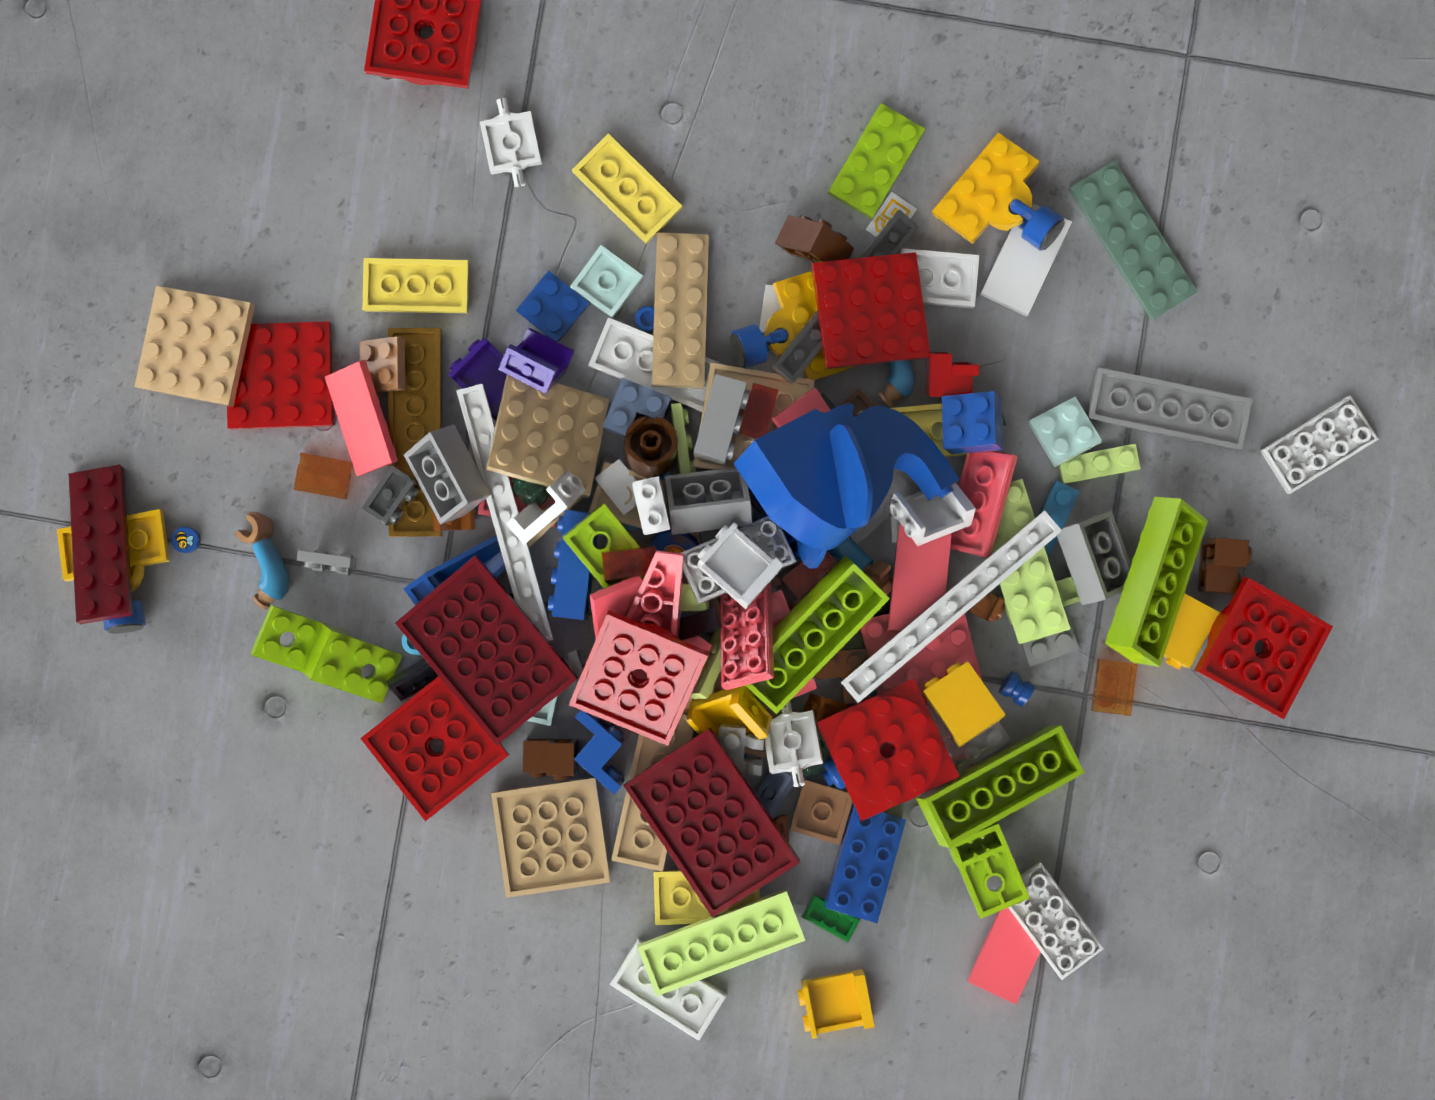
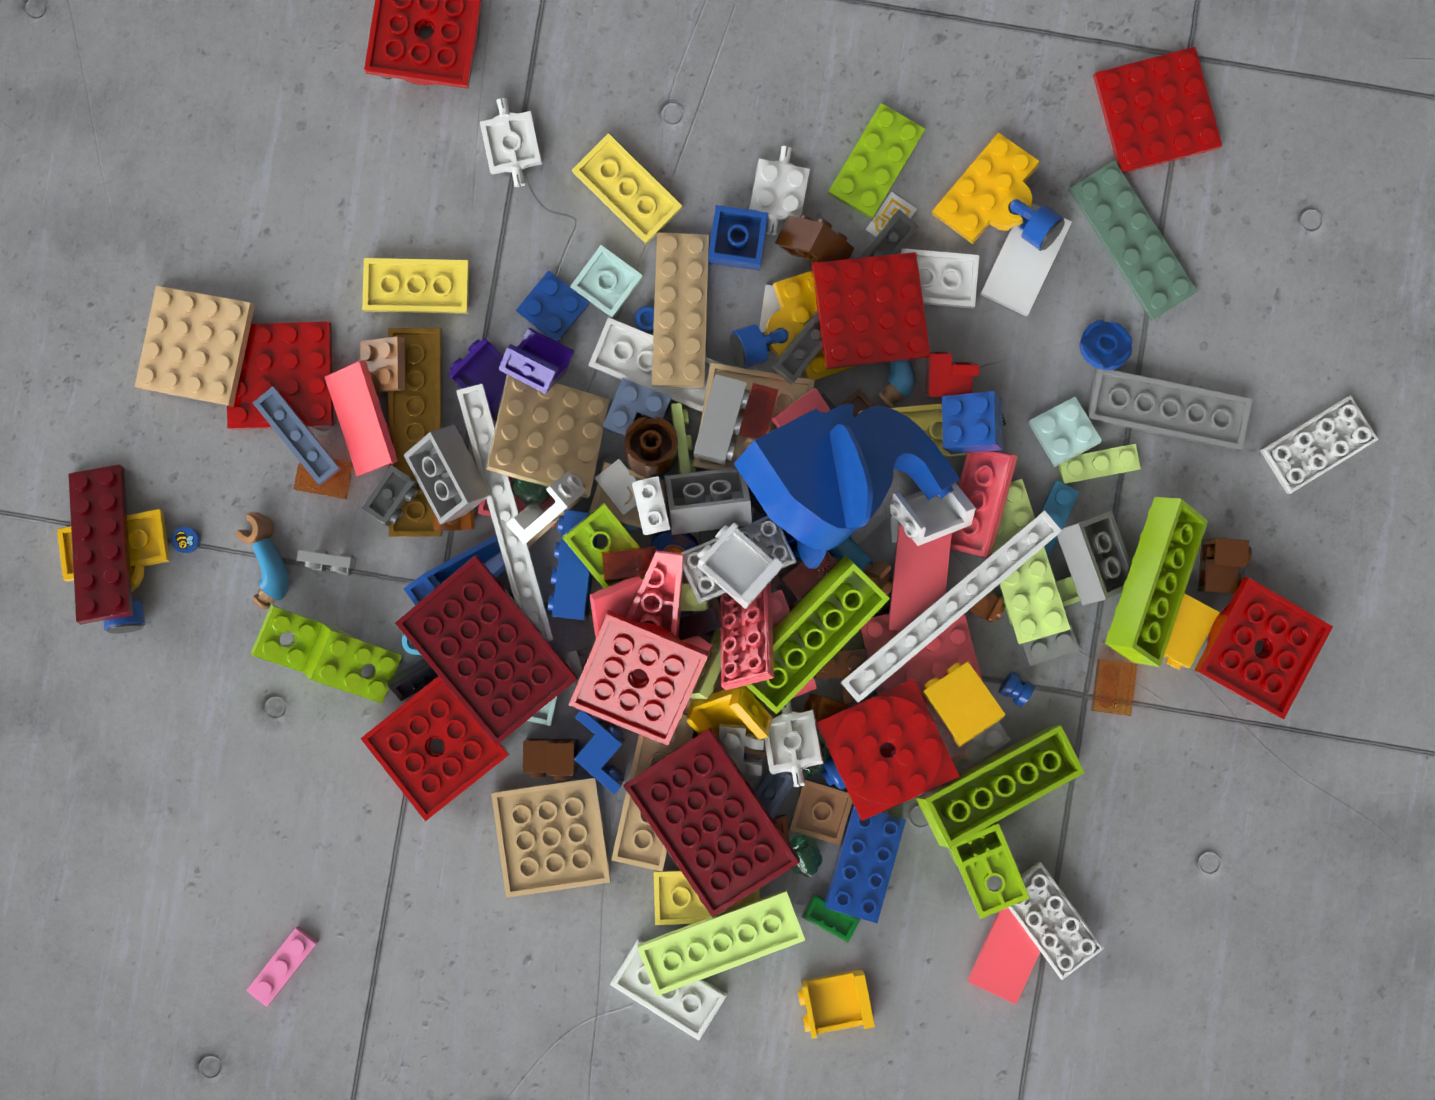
(282, 966): none -> bright pink plate
(296, 435): none -> sand blue plate
(737, 238): none -> blue brick
(779, 189): none -> white plate
(809, 854): none -> clear green head
(1106, 345): none -> blue tile
(1157, 110): none -> red plate

